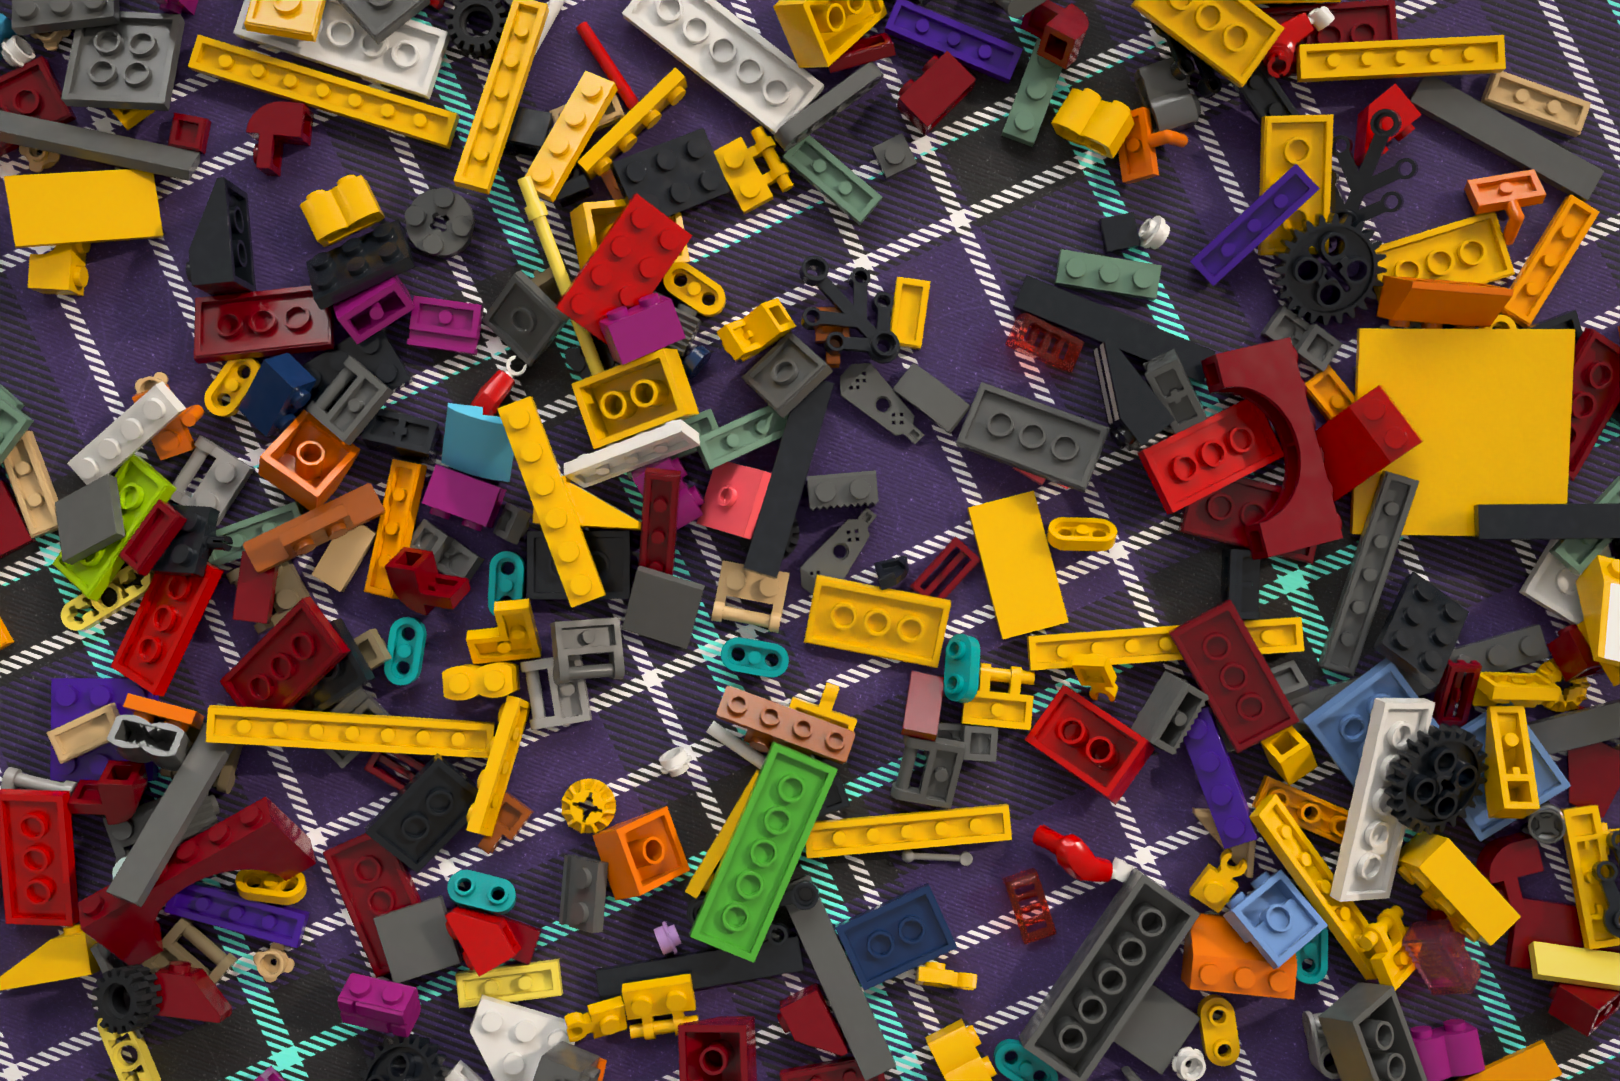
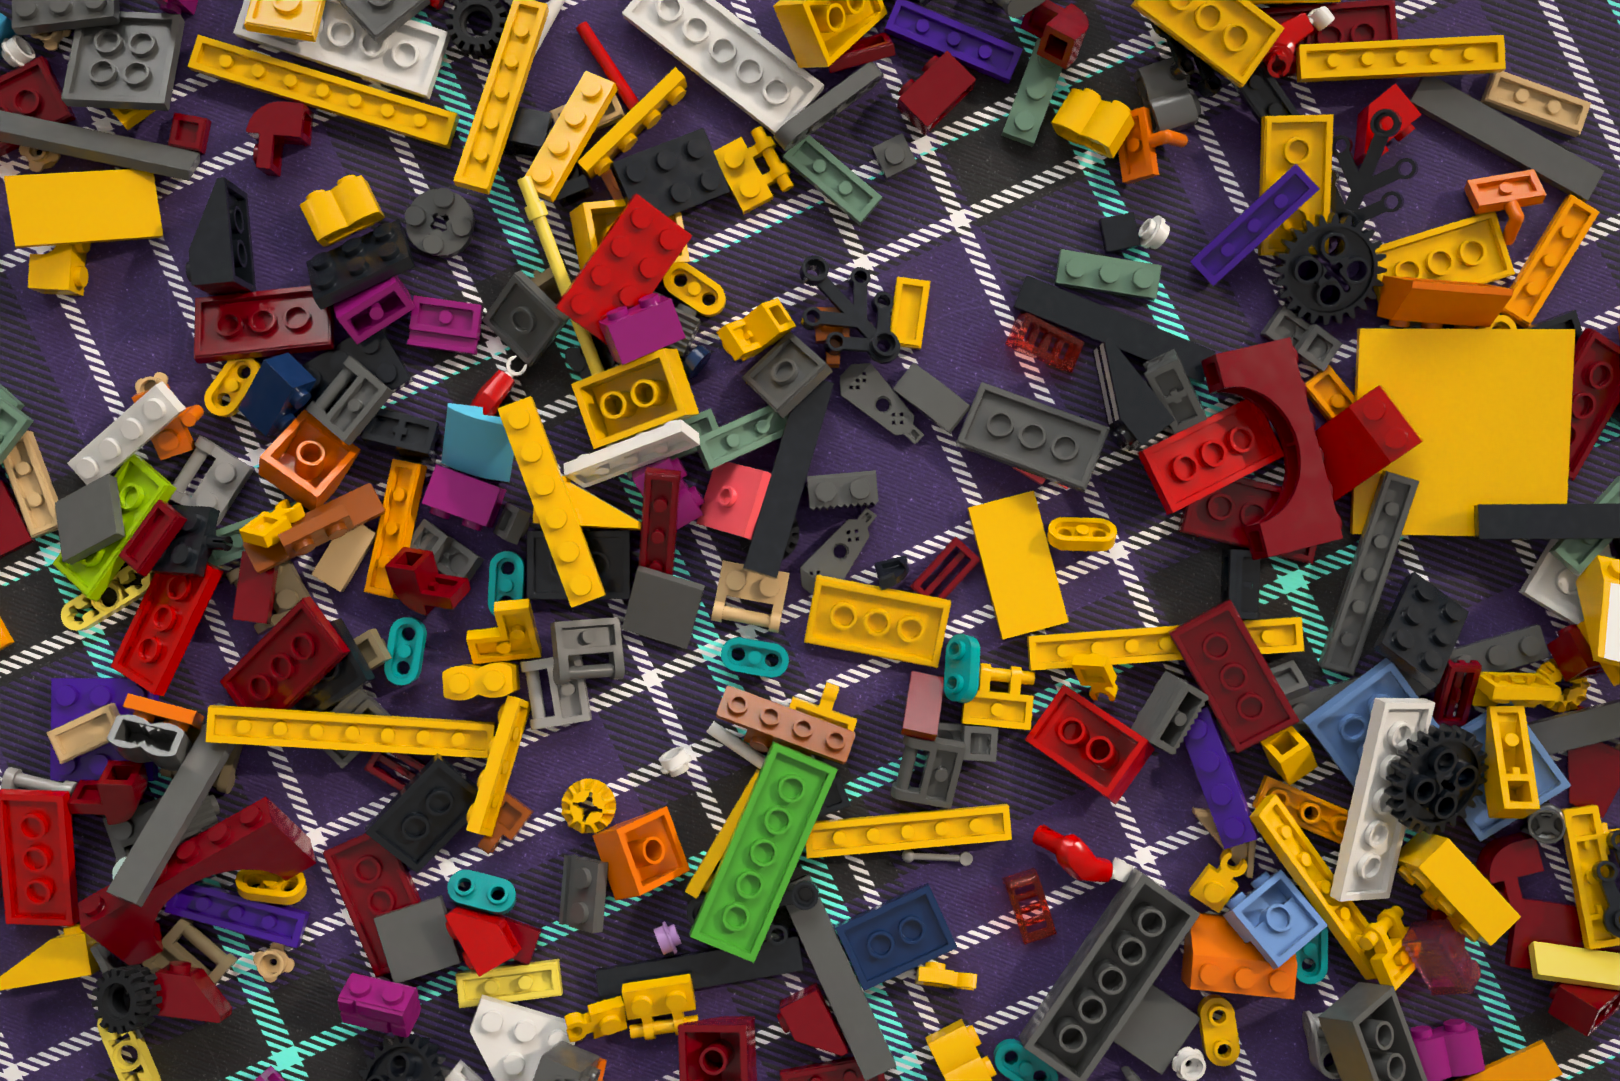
(266, 526): none -> yellow plate

